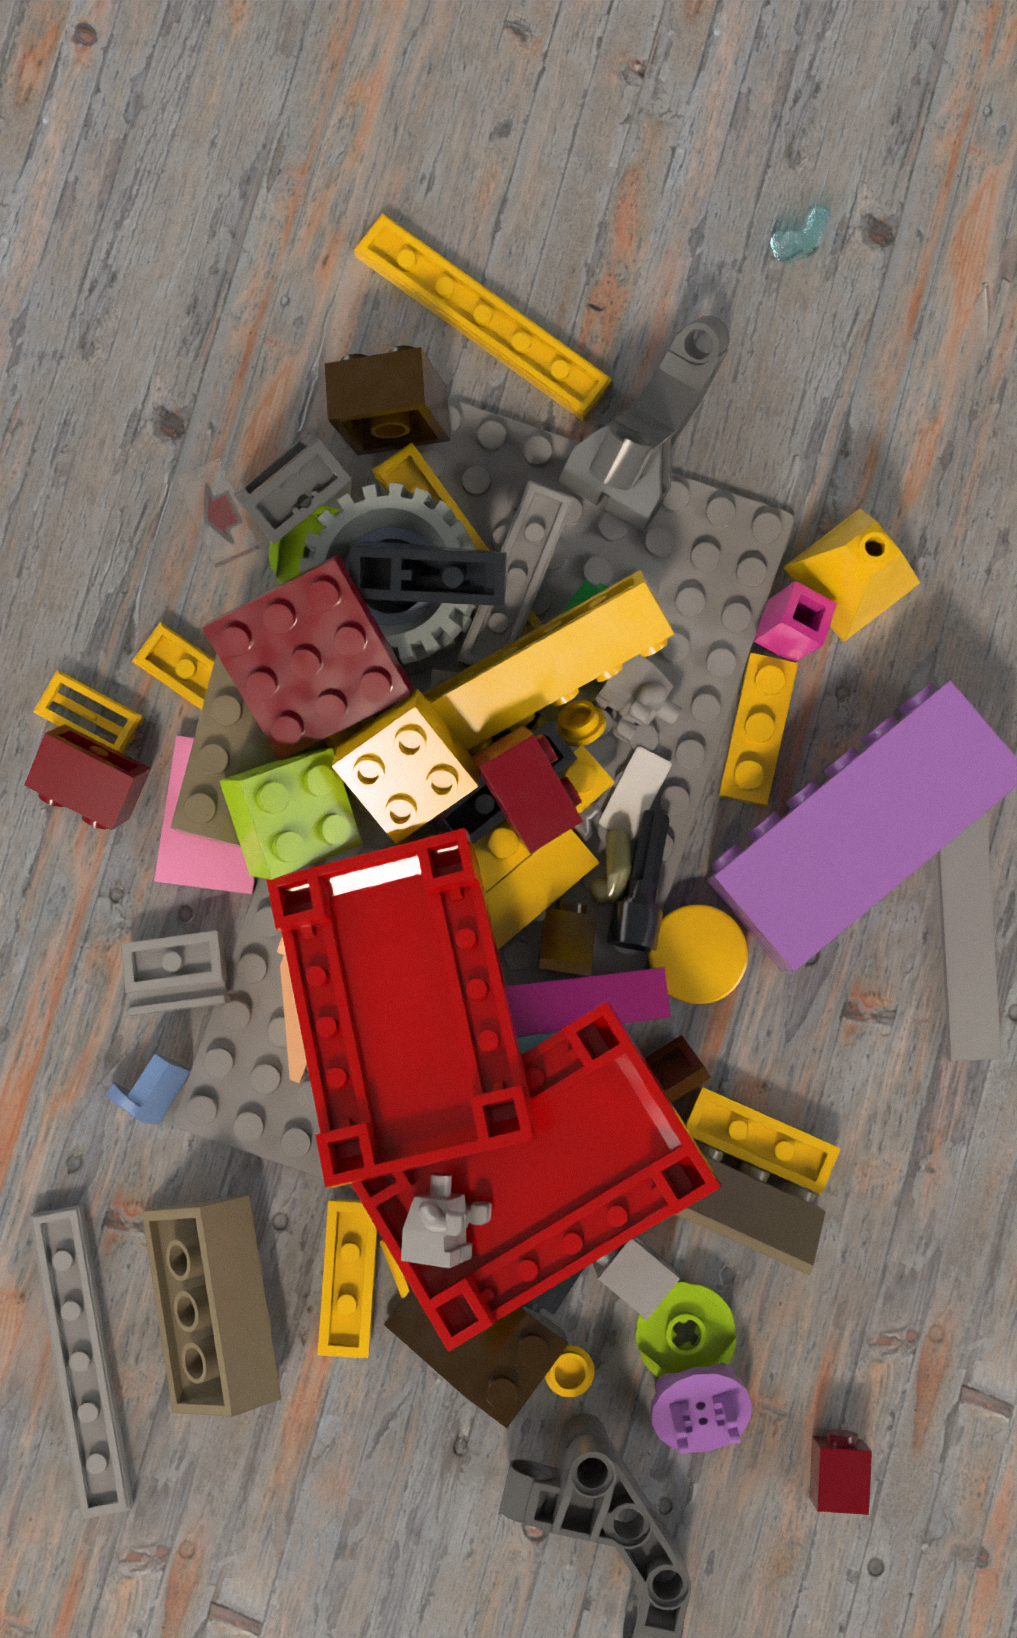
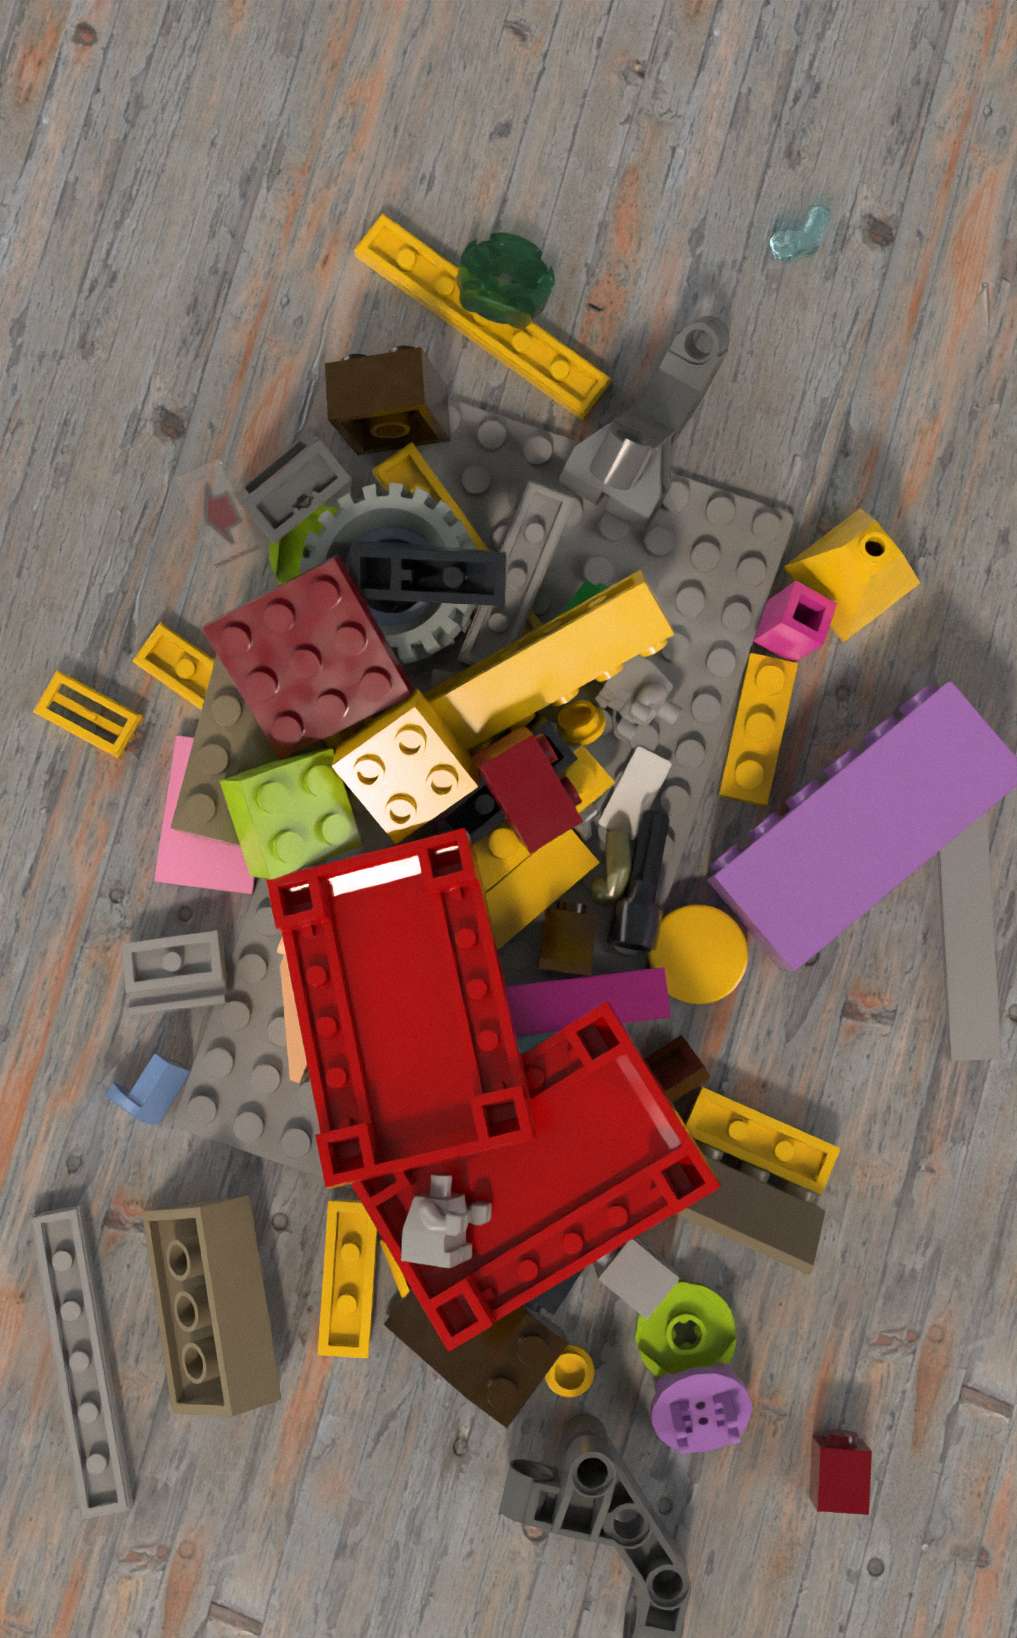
(86, 777): dark red brick -> none
(500, 302): none -> clear green plate

